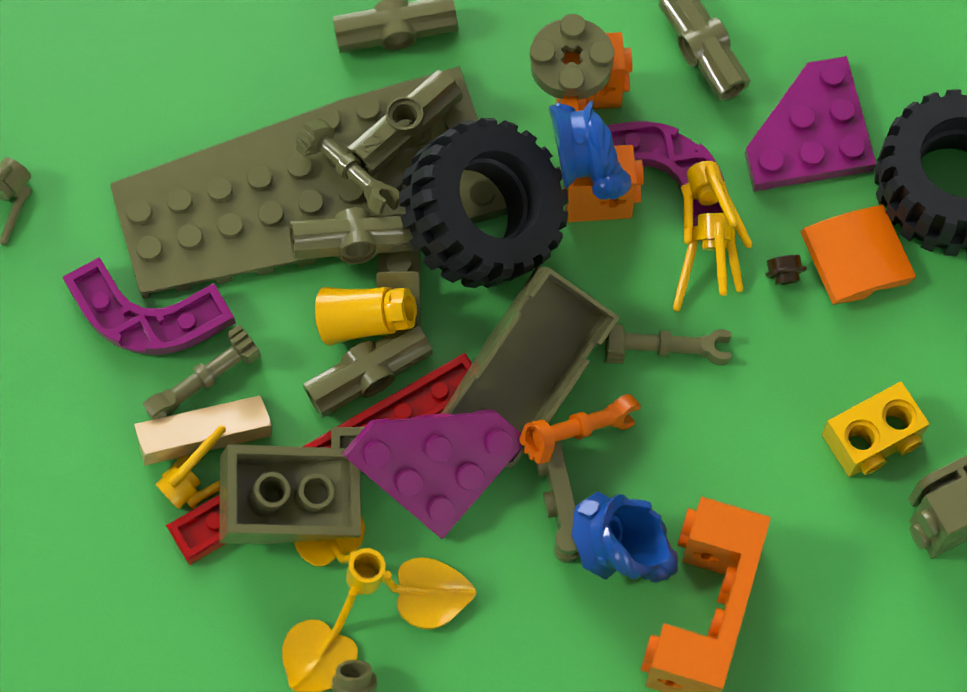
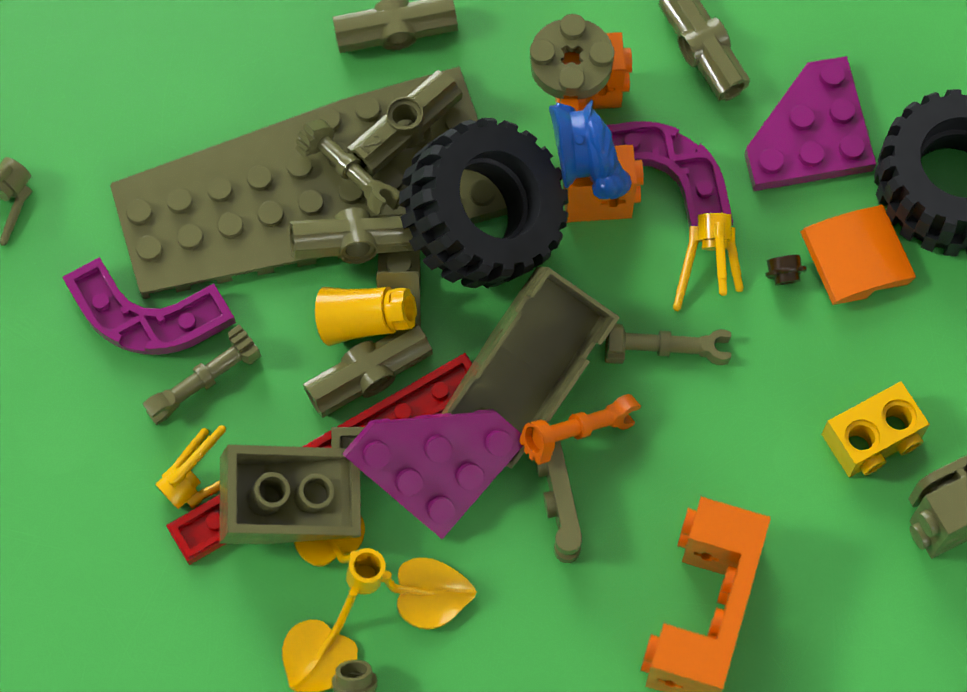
(185, 432): tan slope -> none
(622, 538): blue piece -> none
(709, 188): yellow plant -> none

